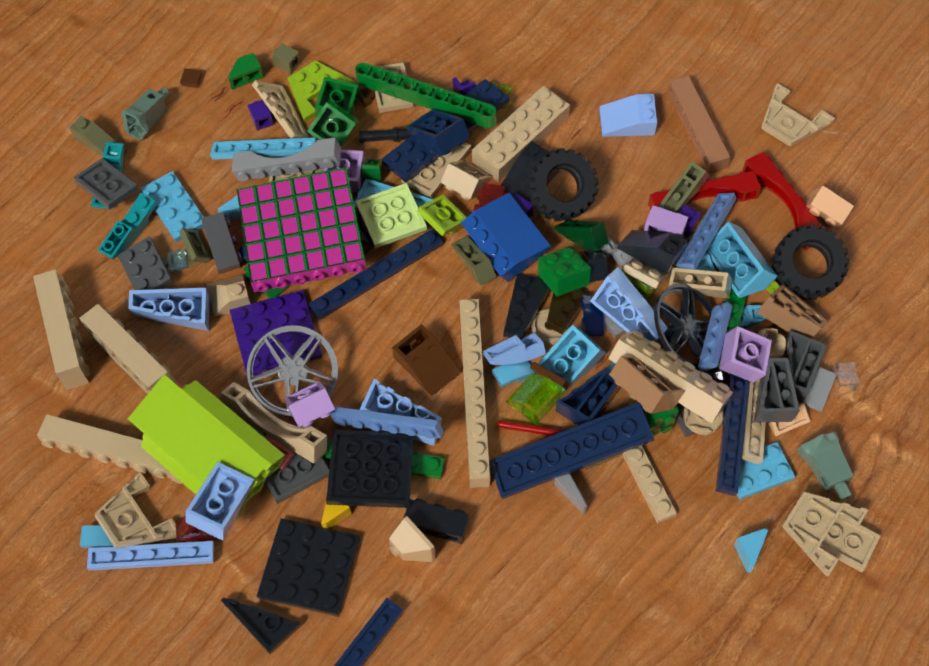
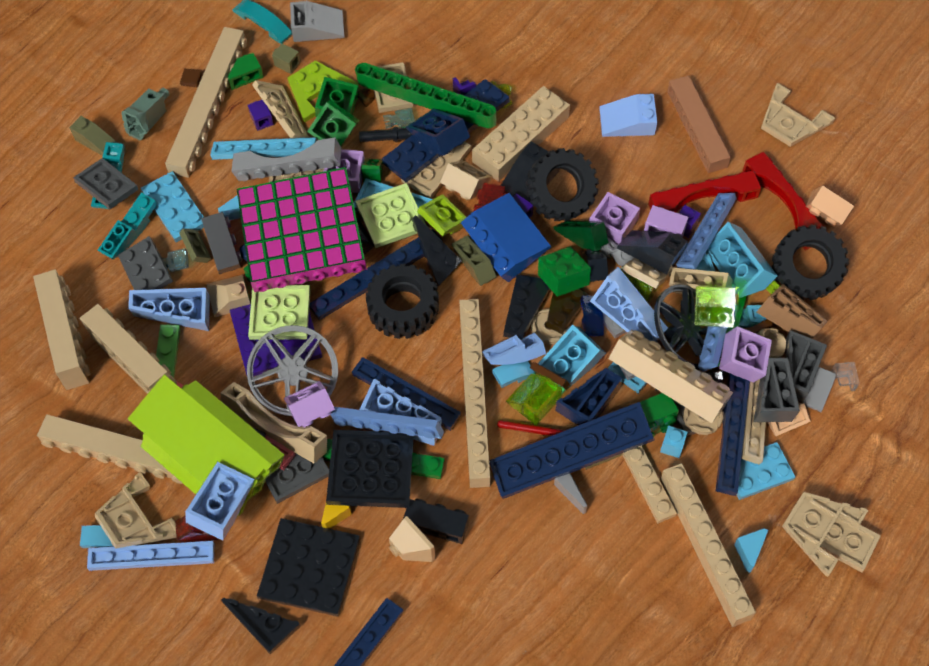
(168, 346): none -> bright green plate
(205, 103): none -> tan brick
(264, 18): none -> teal slope
(279, 308): none -> yellowish green plate
(315, 21): none -> light grey slope
(368, 371): none -> dark blue plate
(396, 280): none -> black tyre
(401, 118): none -> clear light blue plate
(425, 360): reddish brown slope -> none
(438, 254): none -> black wing
(617, 216): none -> lavender brick
(644, 386): medium nougat wedge -> none
(673, 442): none -> medium azure brick
(685, 188): olive slope -> none
(707, 545): none -> tan brick
(716, 305): none -> clear neon green slope
(828, 463): sand green piece -> none

